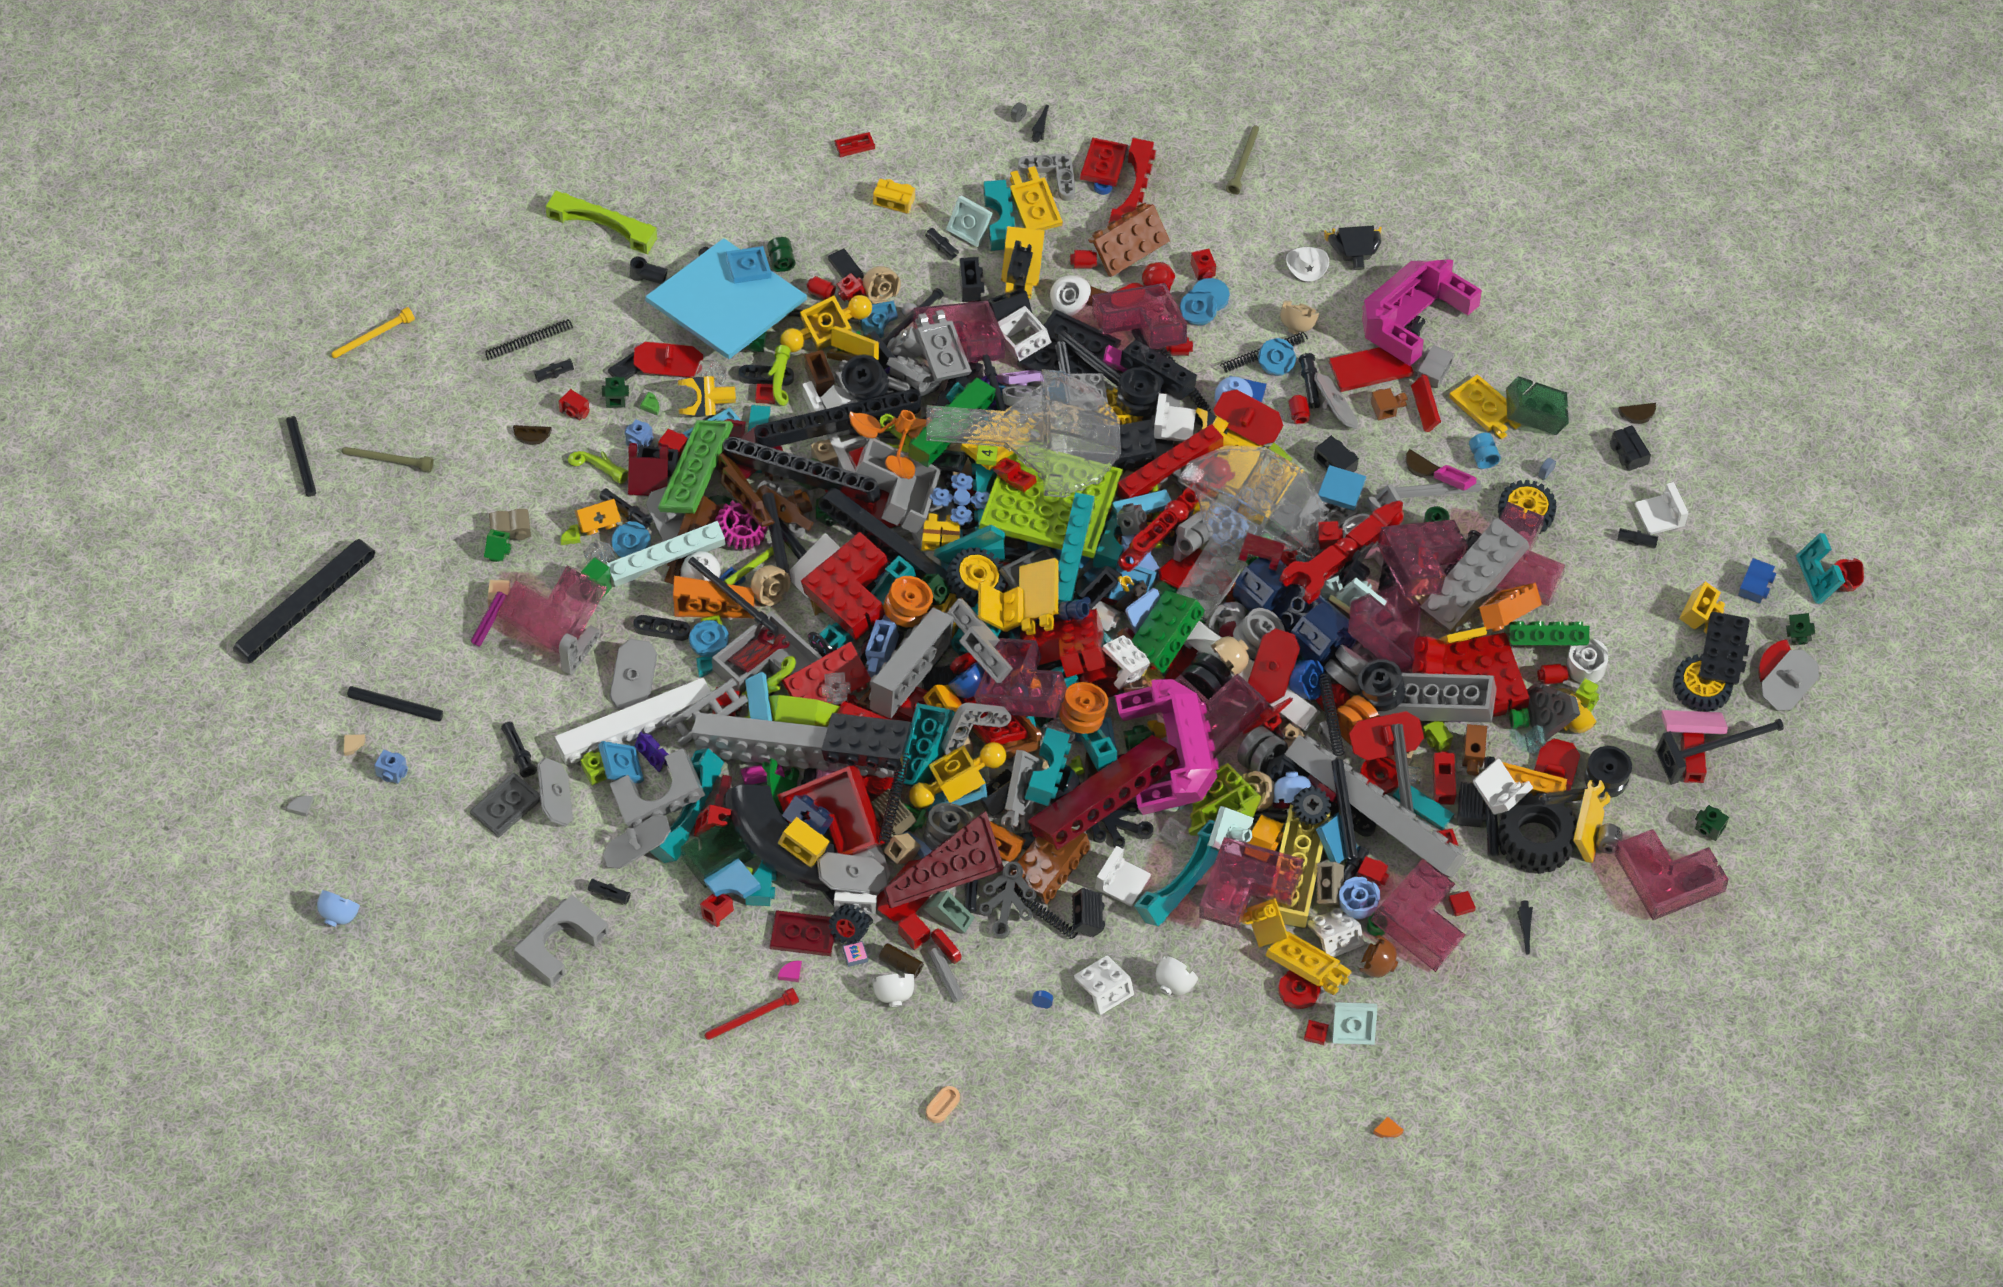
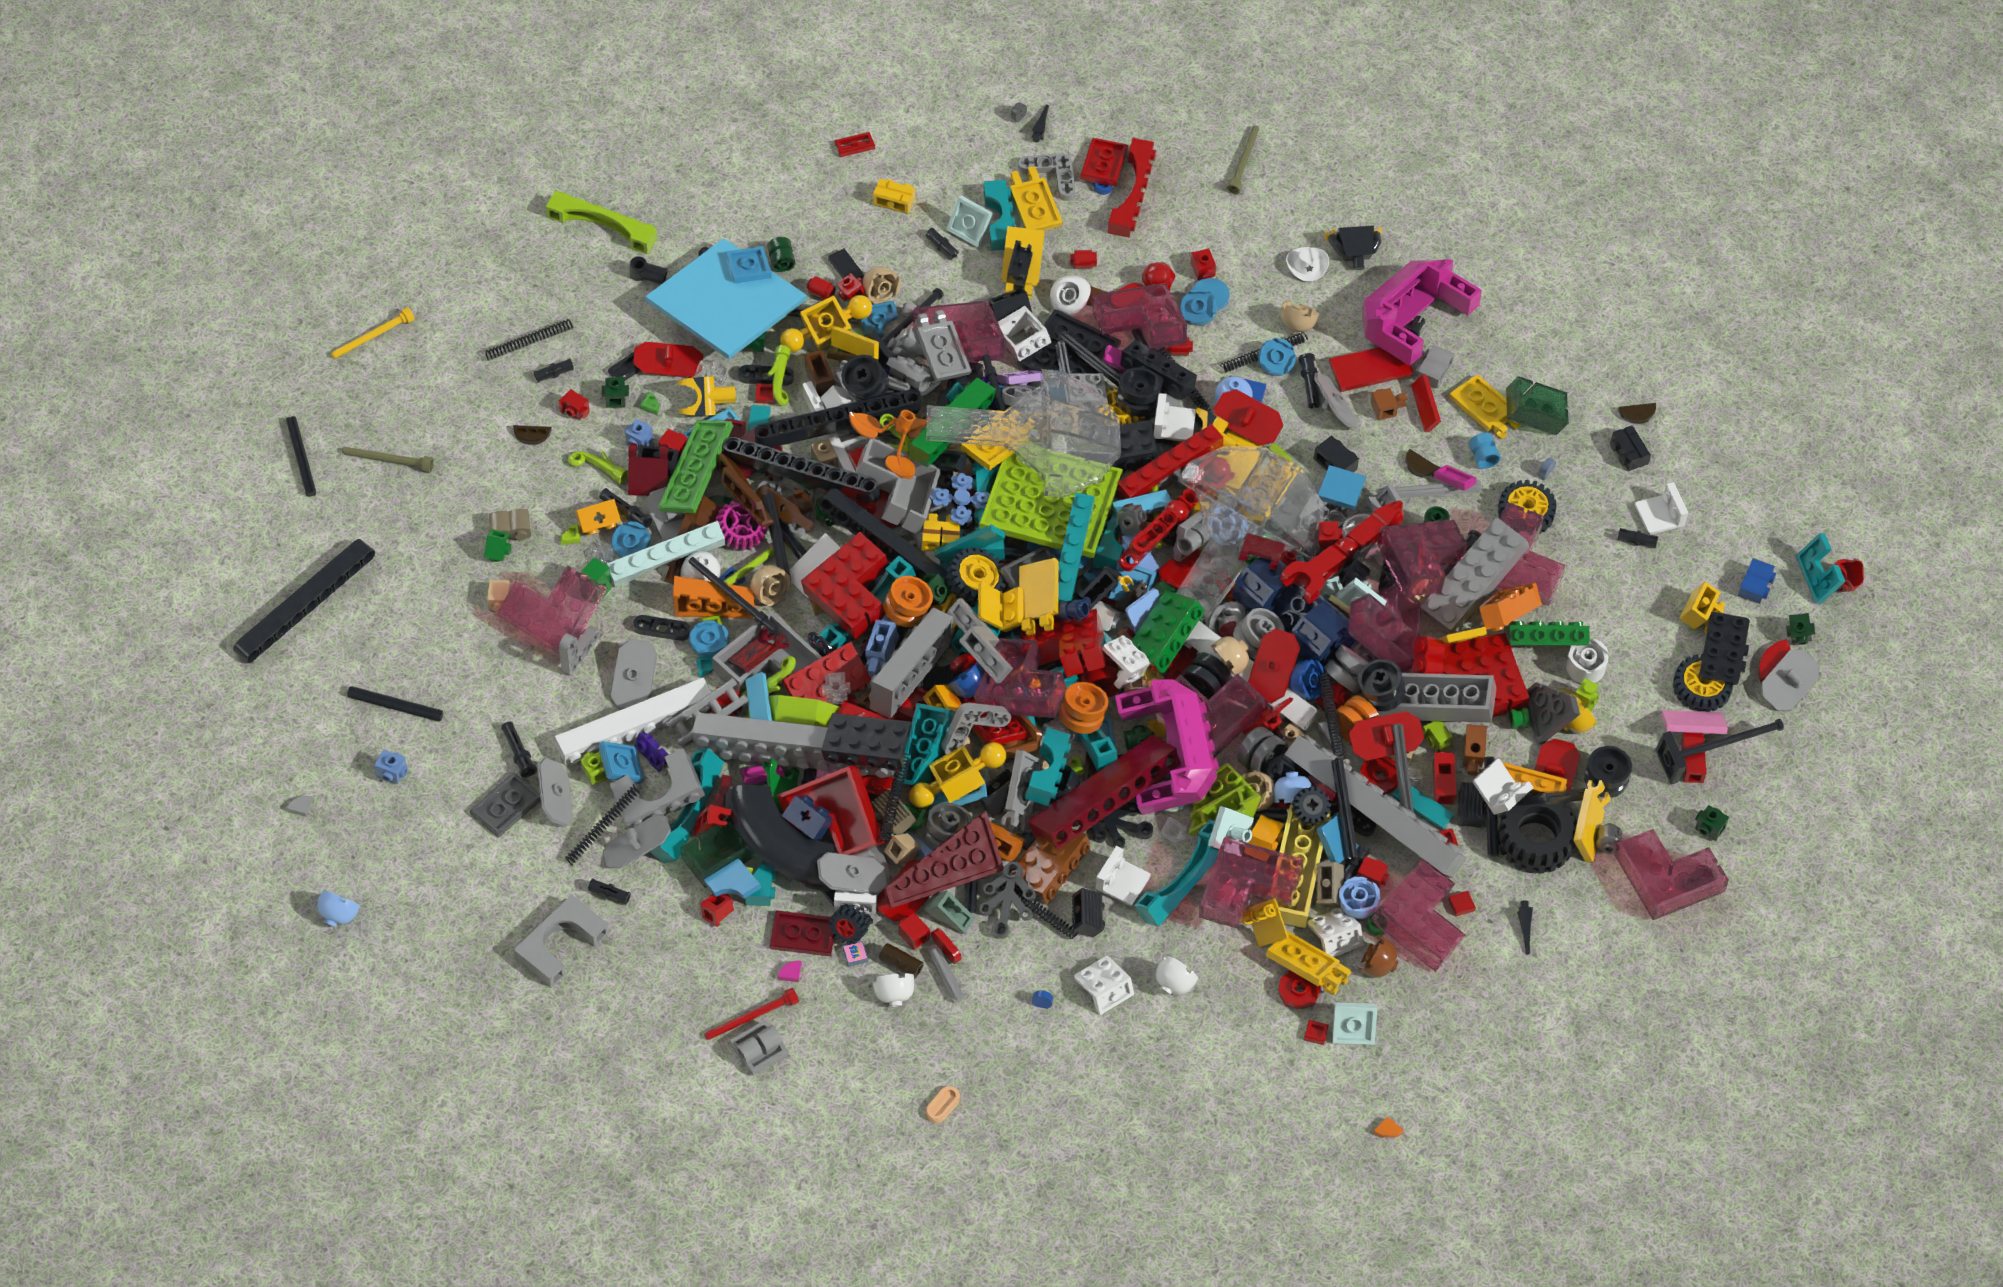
(353, 743): tan tile -> none
(488, 619): magenta axle -> none
(613, 810): none -> black piece
(759, 1047): none -> light grey plate
(803, 842): yellow brick -> none
(970, 279): black brick -> none
(987, 455): lime tile -> none
(1011, 473): red slope -> none
(1129, 238): bracket -> none
(1299, 409): red brick -> none
(1535, 739): clear light blue tile -> none
(1552, 674): red brick -> none

